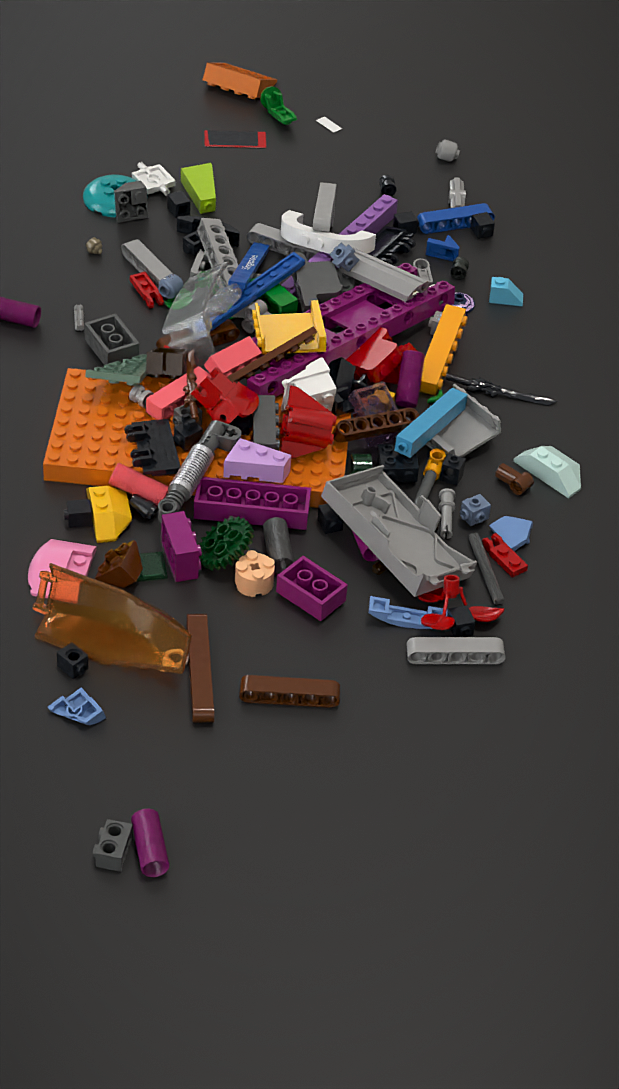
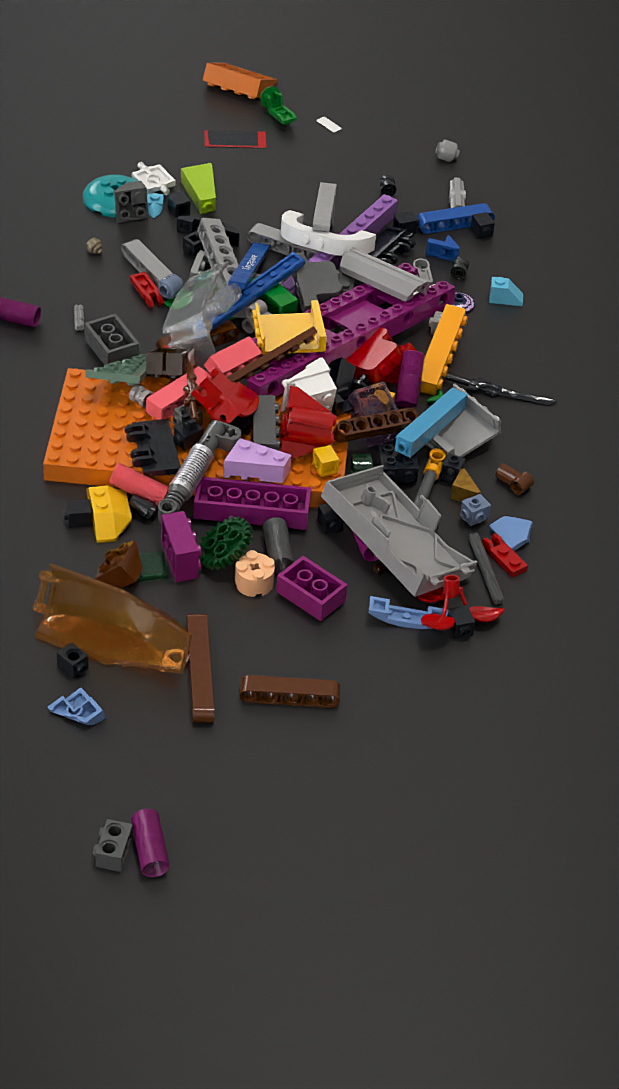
(65, 554): bright pink slope -> none
(155, 204): none -> medium azure plate
(325, 461): none -> yellow brick
(344, 257): sand blue brick -> none
(446, 507): light grey pin -> none
(455, 650): light grey beam -> none
(463, 487): none -> pearl gold slope
(552, 468): light aqua wedge -> none

